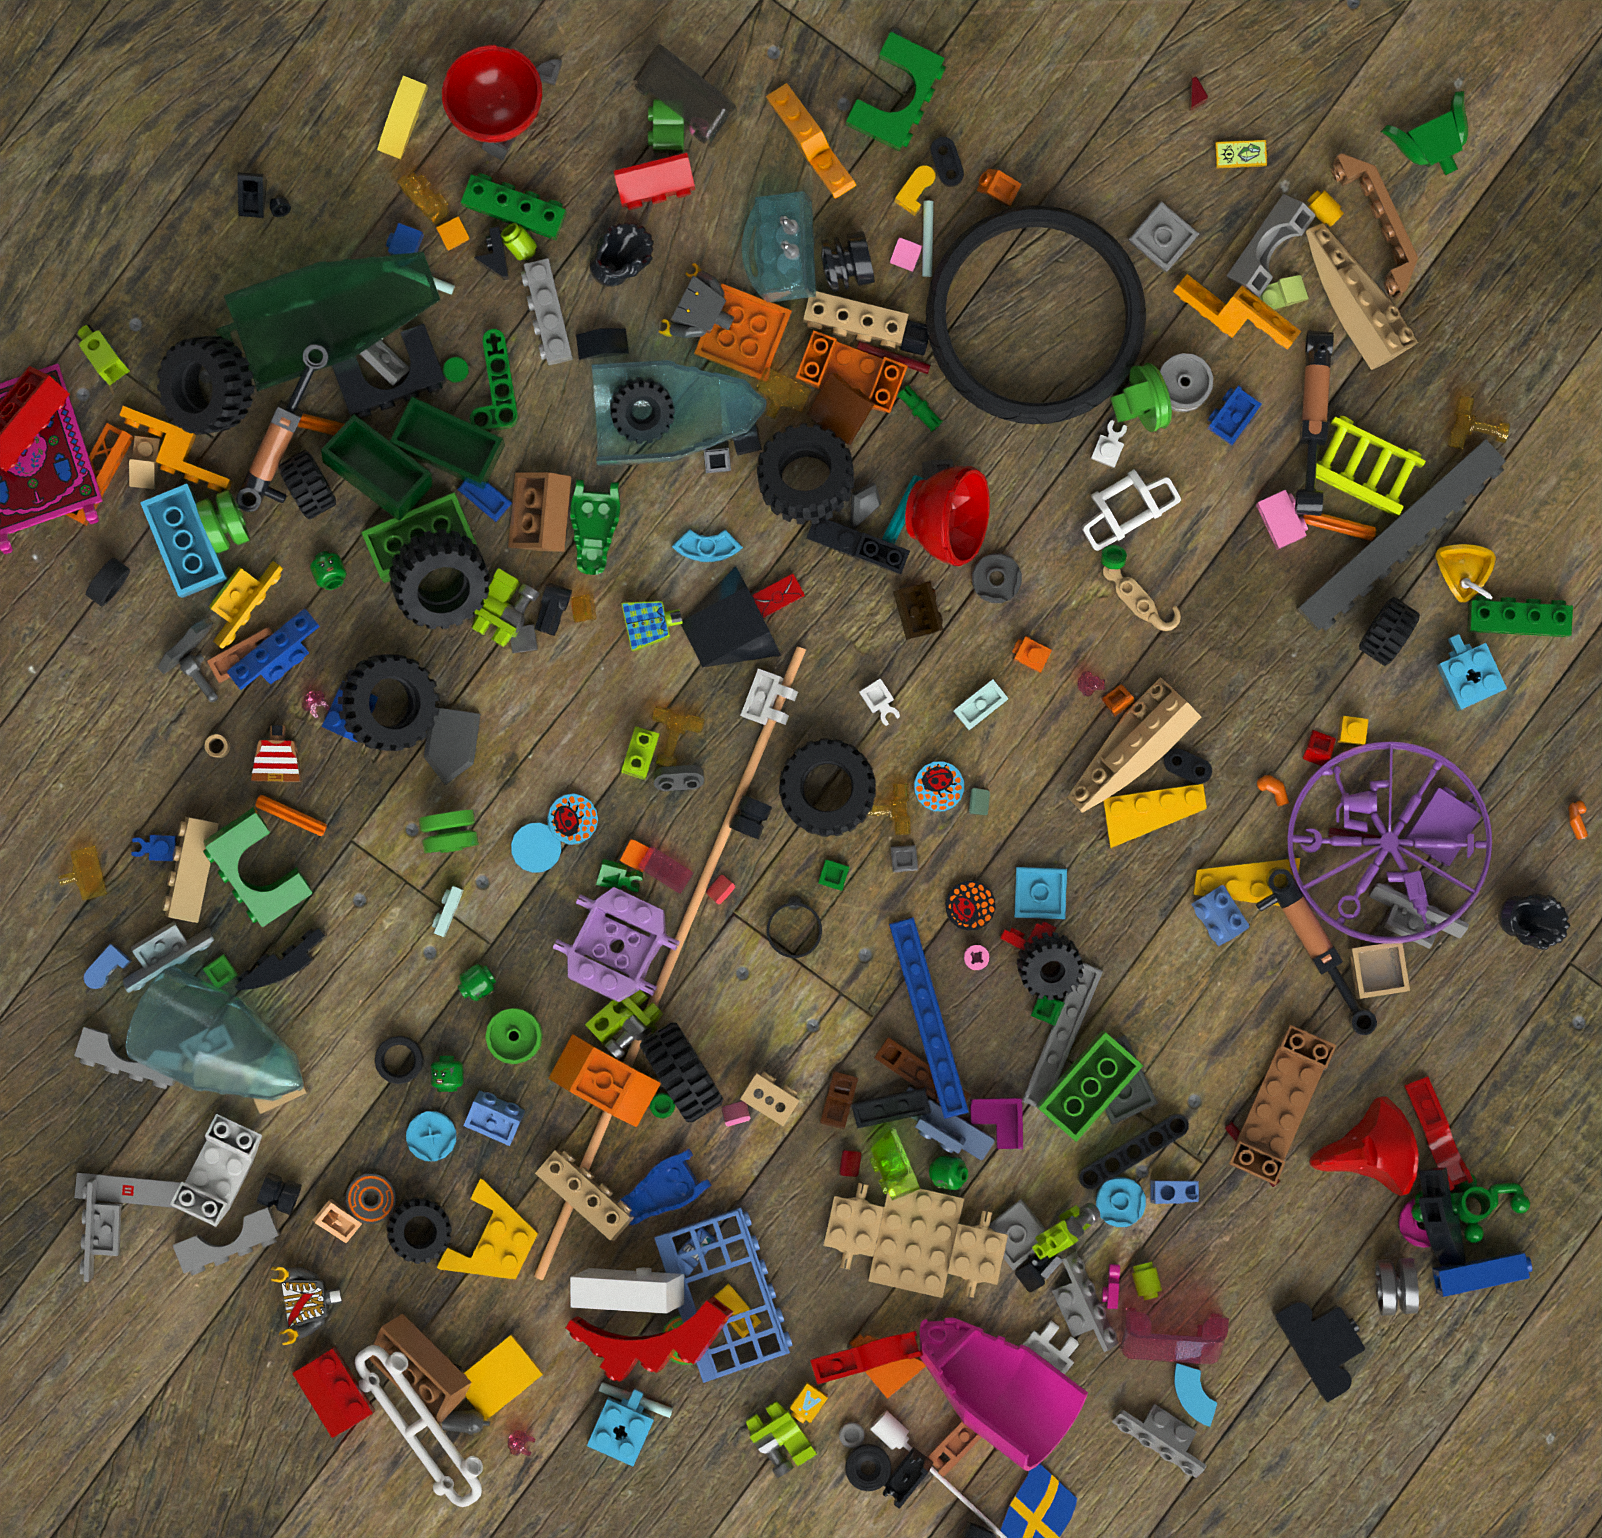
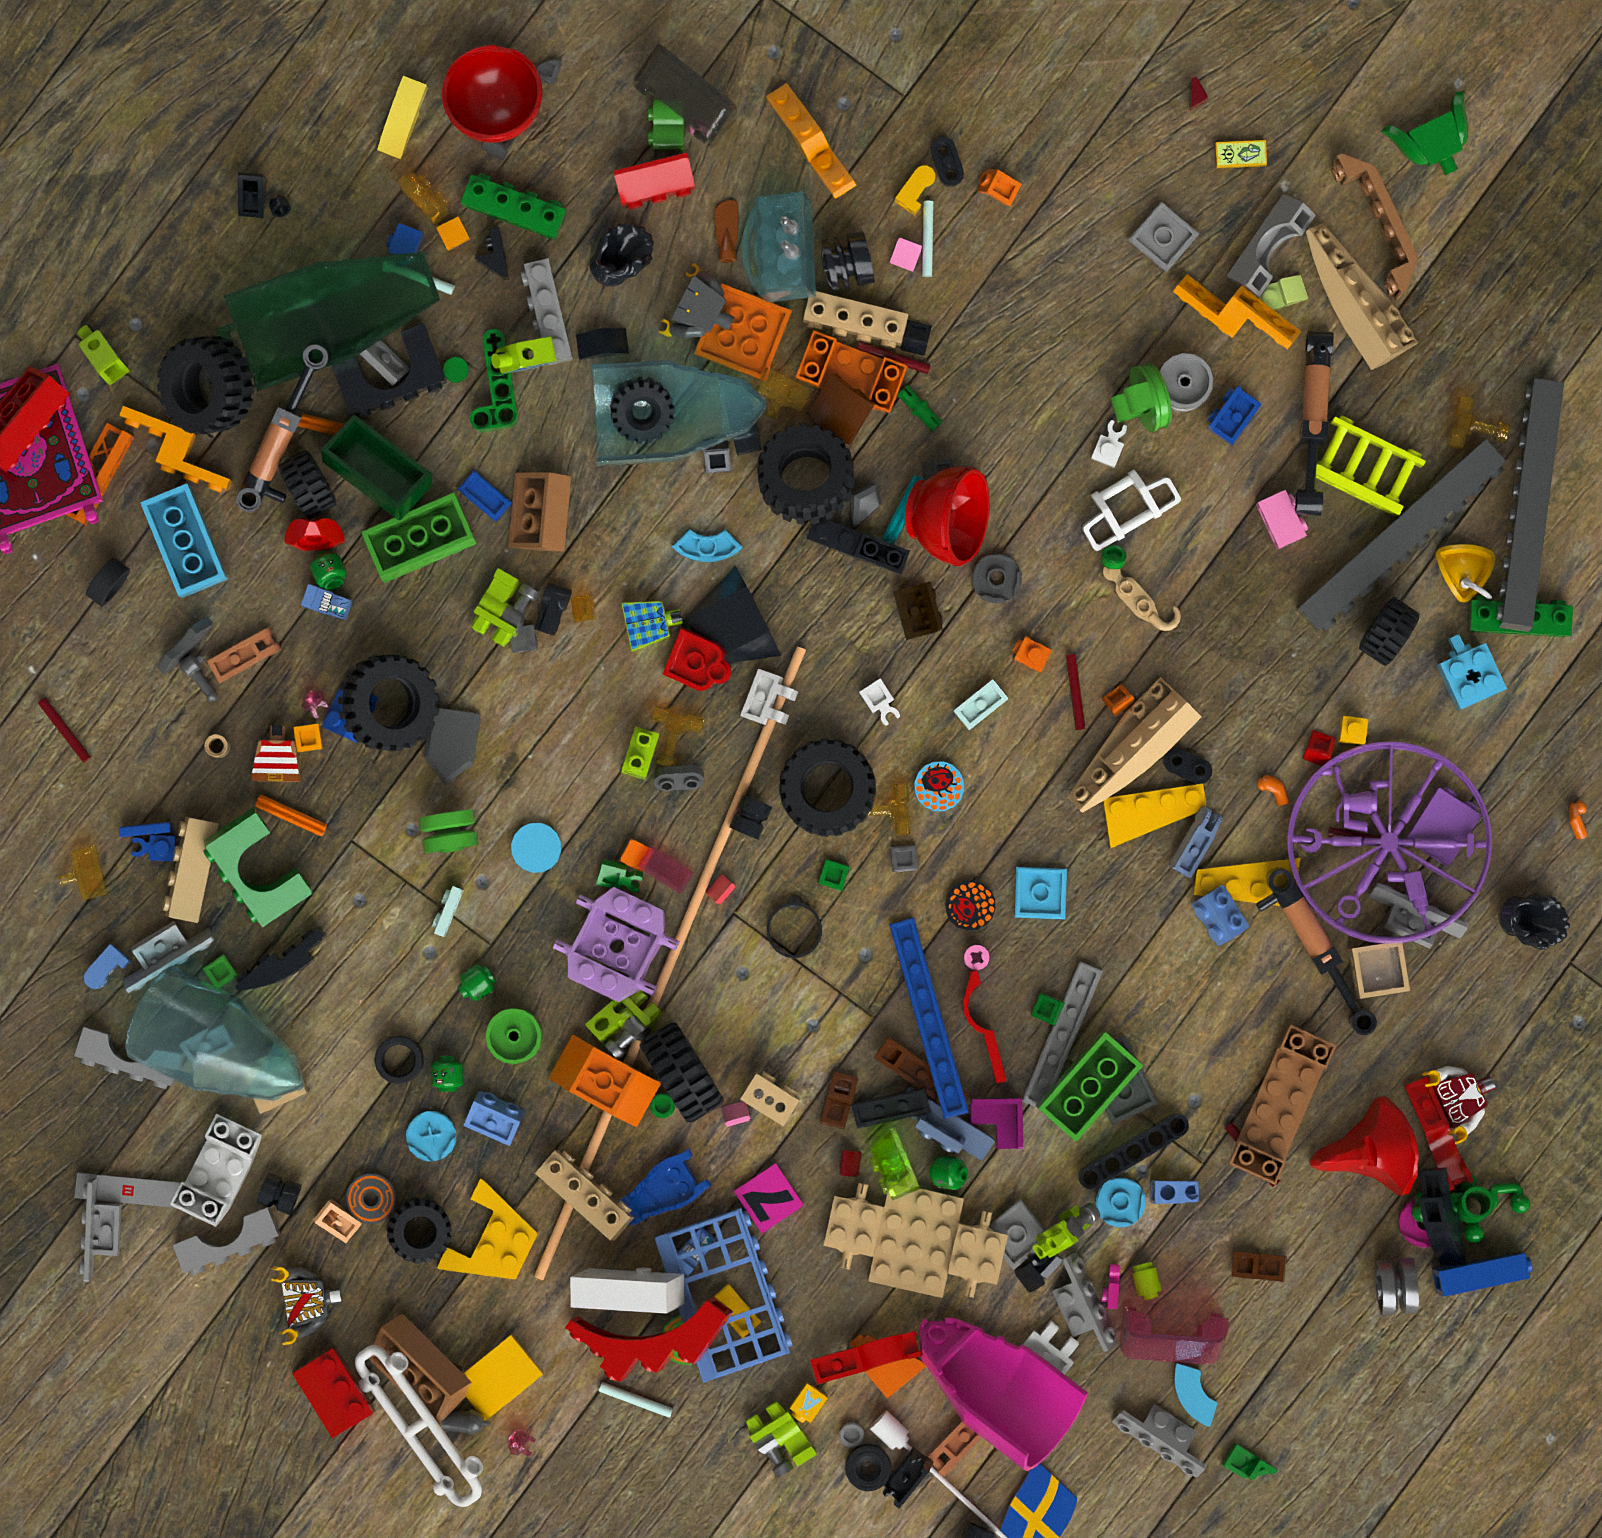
(64, 730): none -> dark red bar
(143, 465): tan slope -> none
(146, 829): none -> blue tile
(226, 520): bright green wheel -> none
(239, 598): yellow bracket -> none
(276, 653): blue bracket -> none
(308, 738): none -> light orange plate
(314, 534): none -> red hat
(326, 602): none -> medium blue leg
(434, 552): black tyre -> none
(447, 443): dark green piece -> none
(516, 356): none -> lime torso
(518, 242): lime brick -> none
(572, 819): tile -> none
(594, 522): green animal -> none
(636, 1424): medium azure hinge -> none
(697, 661): none -> red plate
(727, 230): none -> dark orange piece
(768, 1198): none -> dark pink tile
(778, 595): red tile -> none
(894, 127): green arch -> none
(979, 801): sand green slope -> none
(988, 1035): none -> red piece
(1016, 939): red slope -> none
(1044, 951): black tyre -> none
(1060, 220): black tyre -> none
(1075, 692): none -> dark red bar
(1088, 683): clear pink plate -> none
(1196, 842): none -> sand blue hinge
(1246, 1464): none -> green slope
(1259, 1266): none -> reddish brown slope
(1322, 1344): black brick -> none
(1325, 207): yellow brick -> none
(1342, 526): orange axle -> none
(1460, 1097): none -> torso
(1530, 505): none -> dark grey brick

